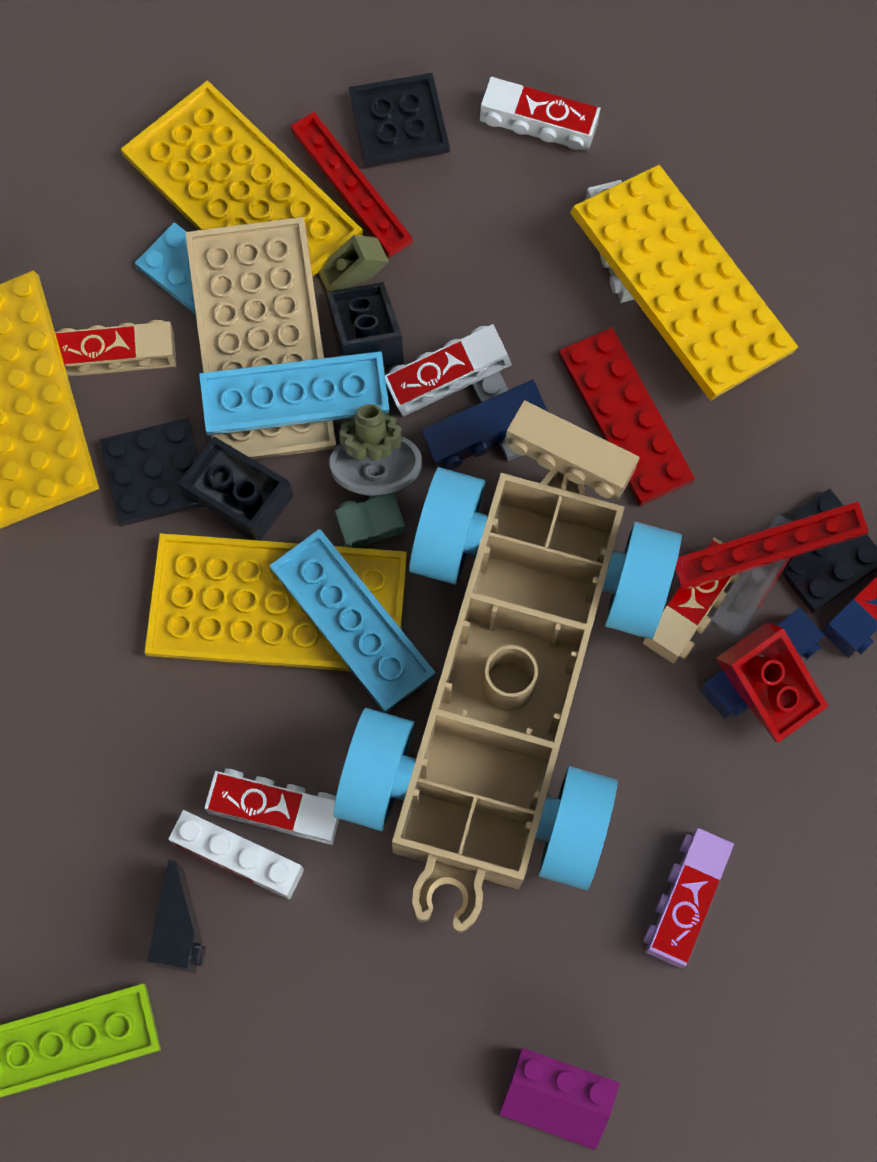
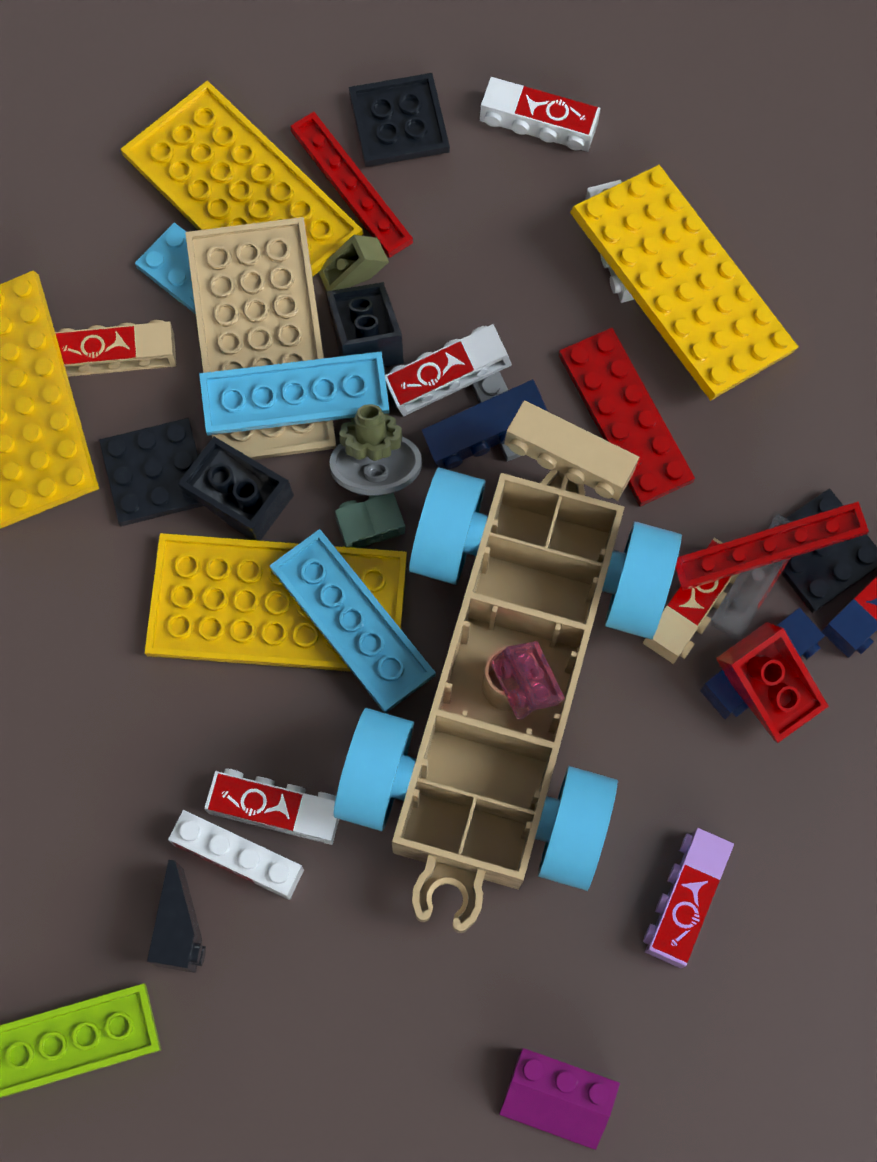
(526, 679): none -> clear pink bracket

